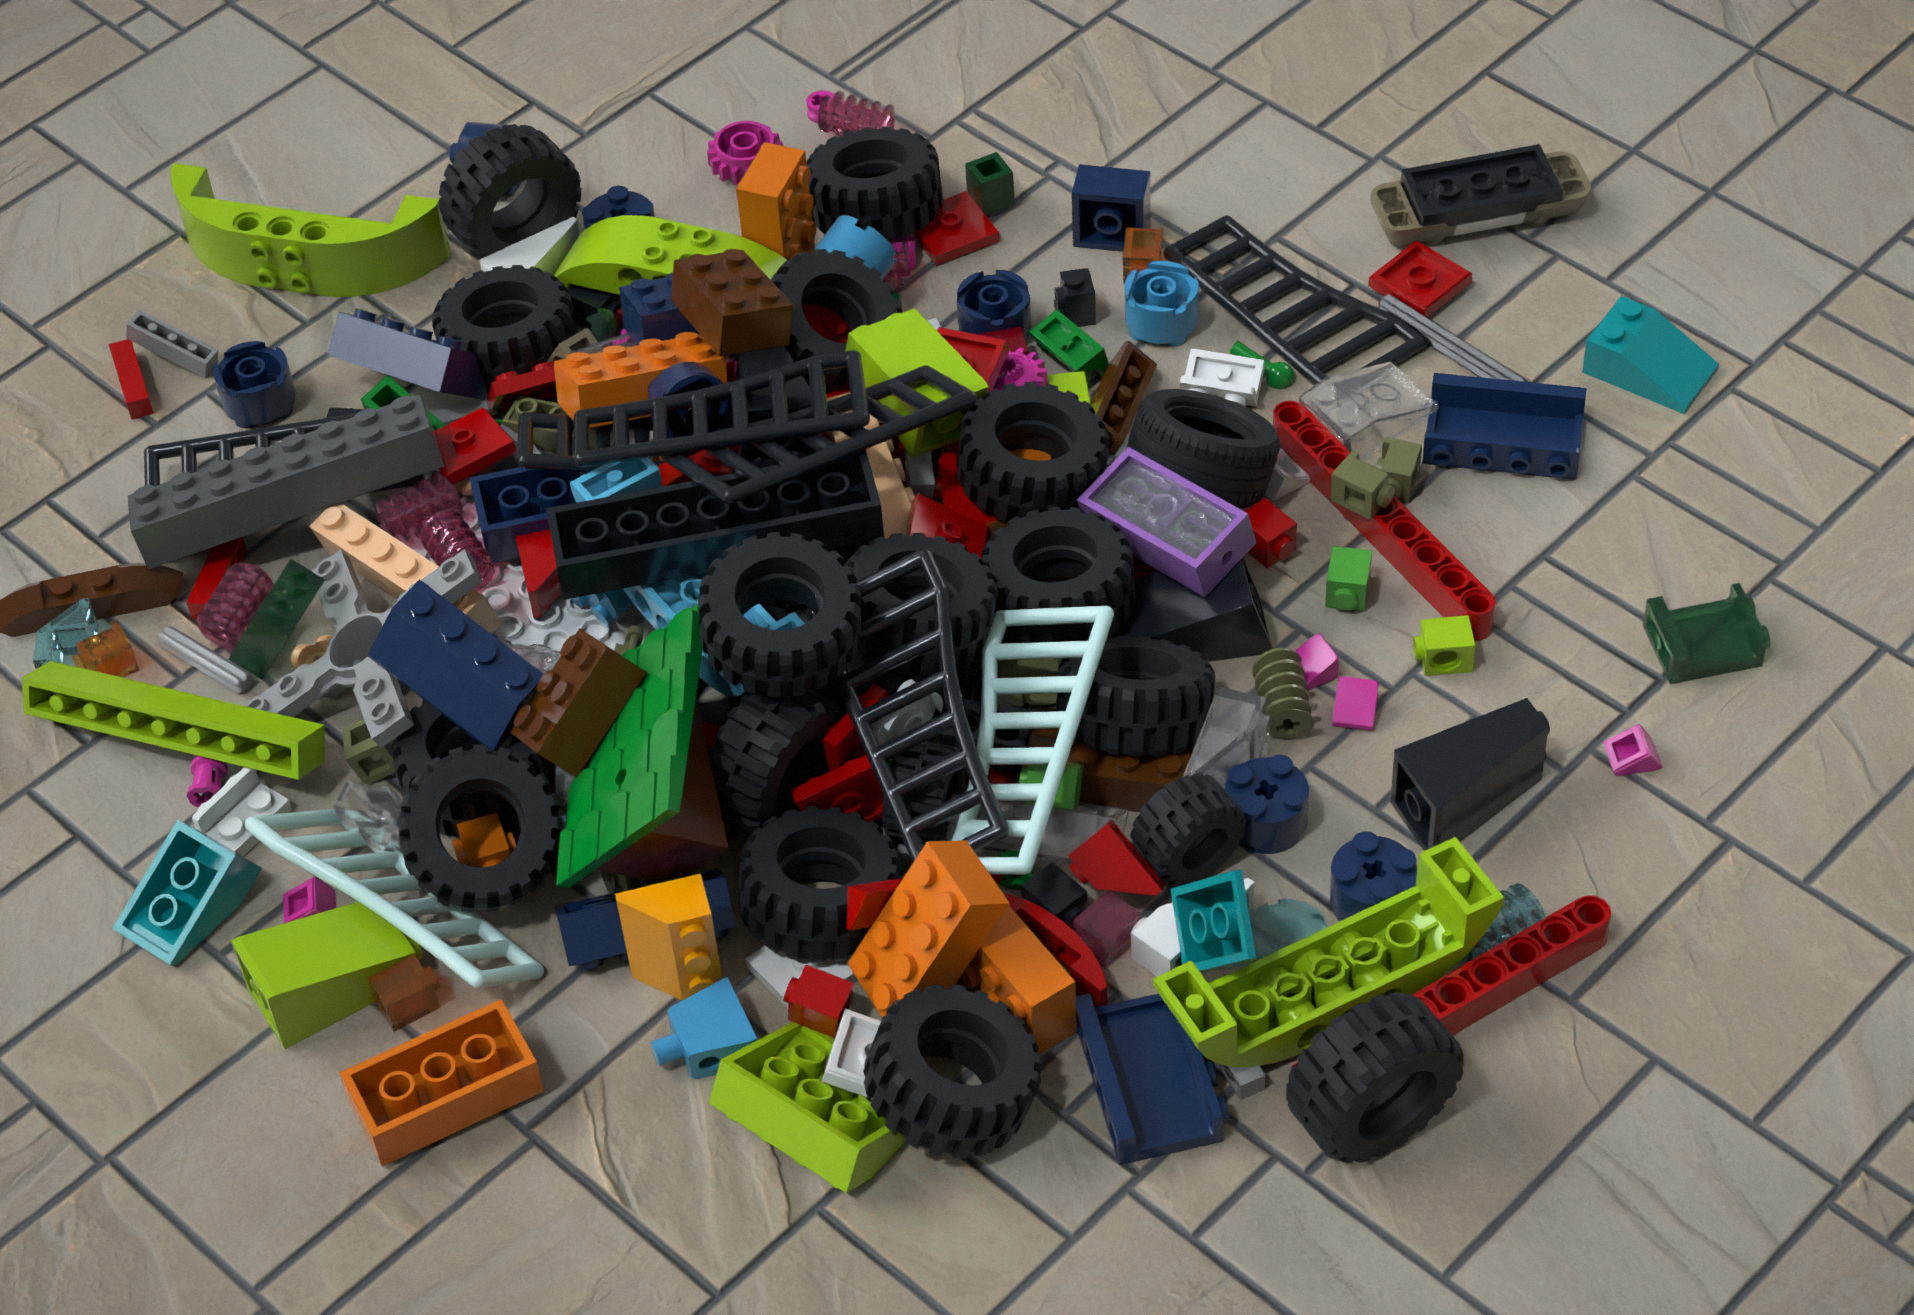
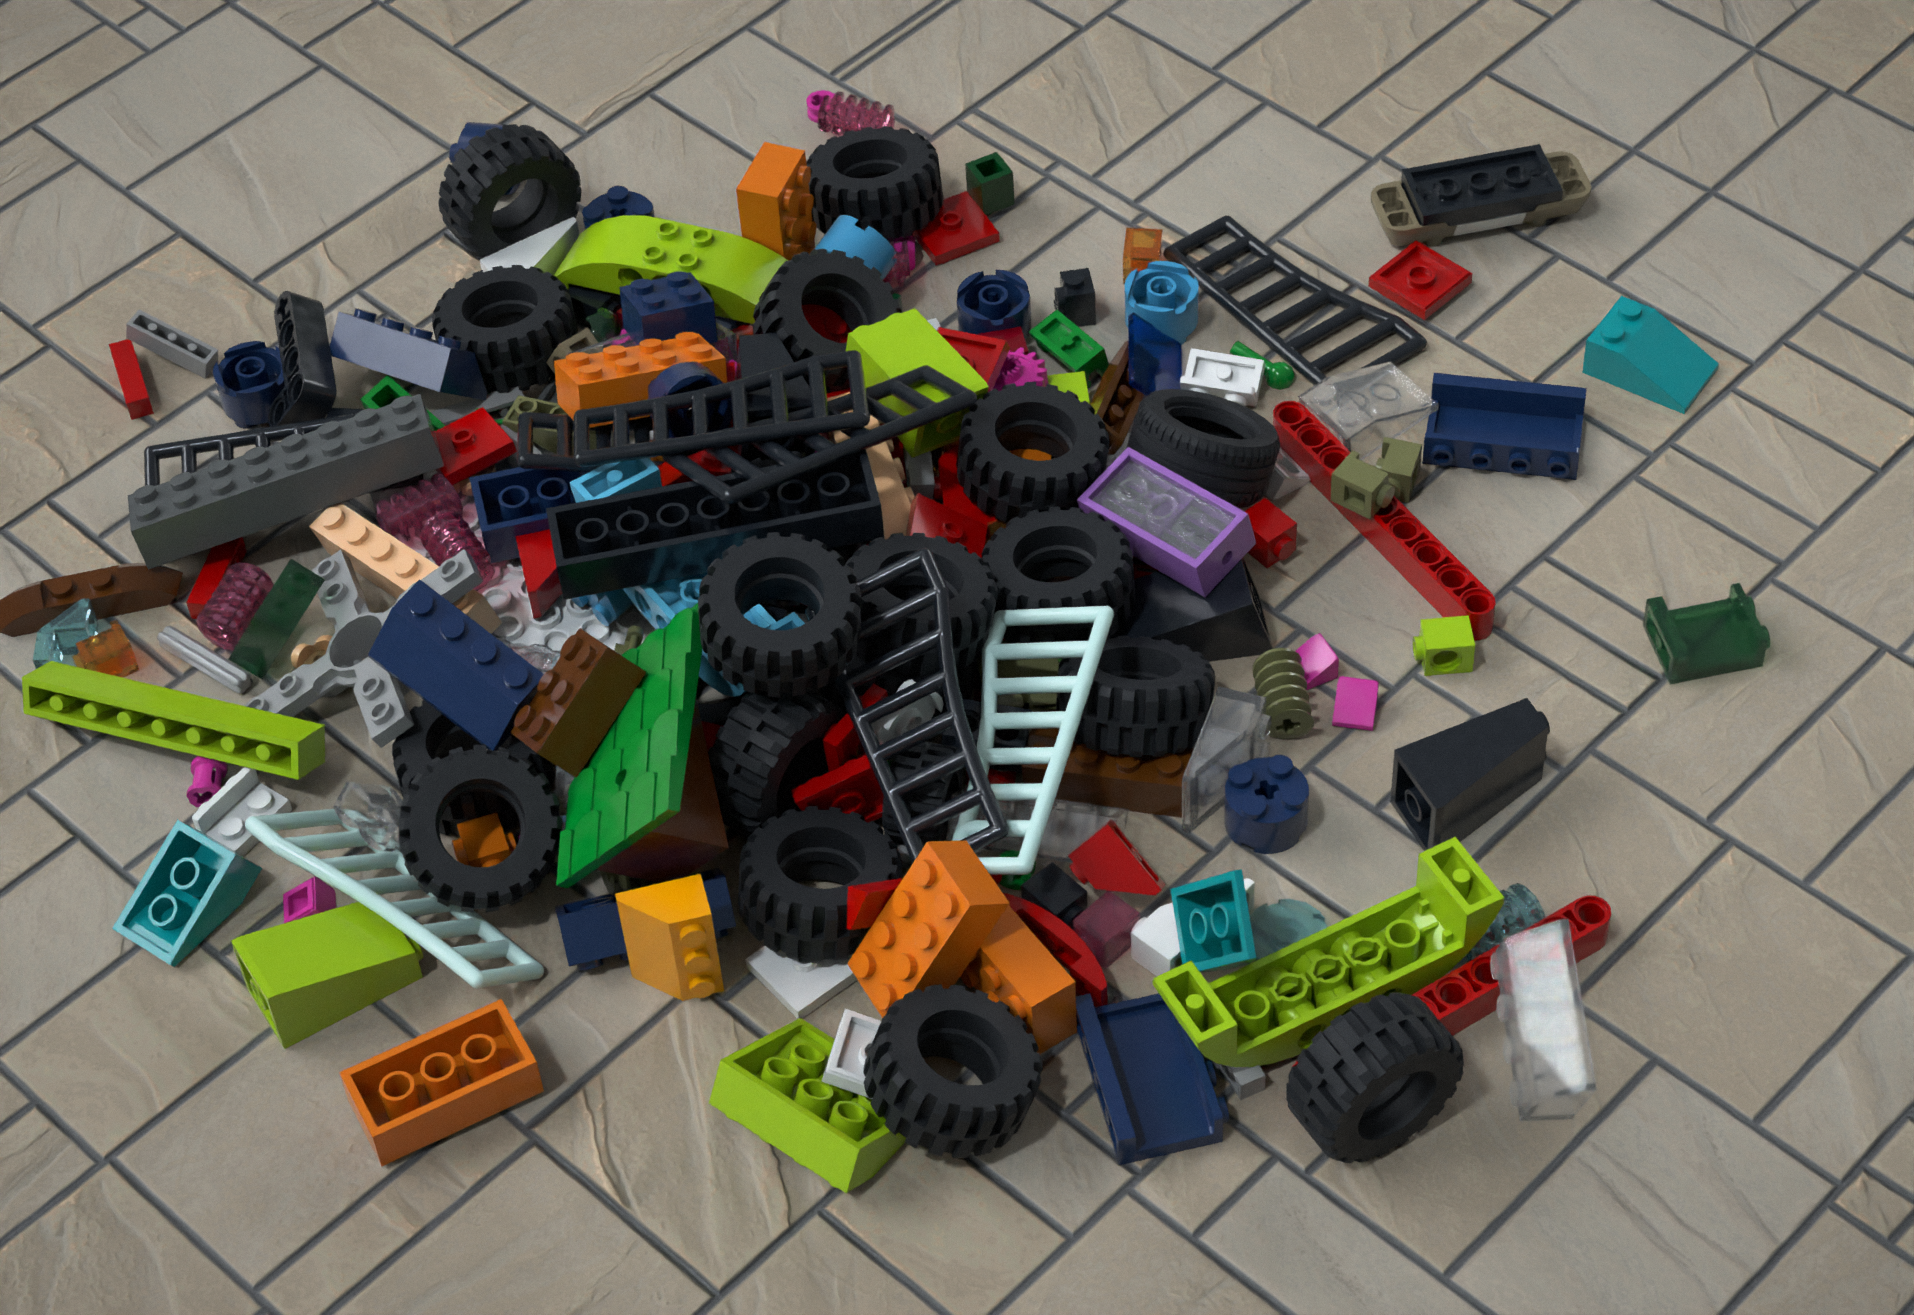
(304, 361): none -> black beam
(306, 248): lime slope -> none
(365, 756): olive brick -> none
(405, 992): clear orange brick -> none
(536, 384): red plate -> none
(705, 1030): dark azure torso -> none
(731, 302): reddish brown brick -> none
(736, 148): dark pink gear -> none
(818, 1000): red brick -> none
(1070, 786): bright green brick -> none
(1108, 203): dark blue brick -> none
(1153, 357): none -> clear blue piece
(1188, 829): black tyre -> none
(1348, 578): bright green brick -> none
(1369, 872): dark blue brick -> none
(1449, 343): axle -> none
(1543, 1023): none -> clear slope
(1632, 752): dark pink slope -> none

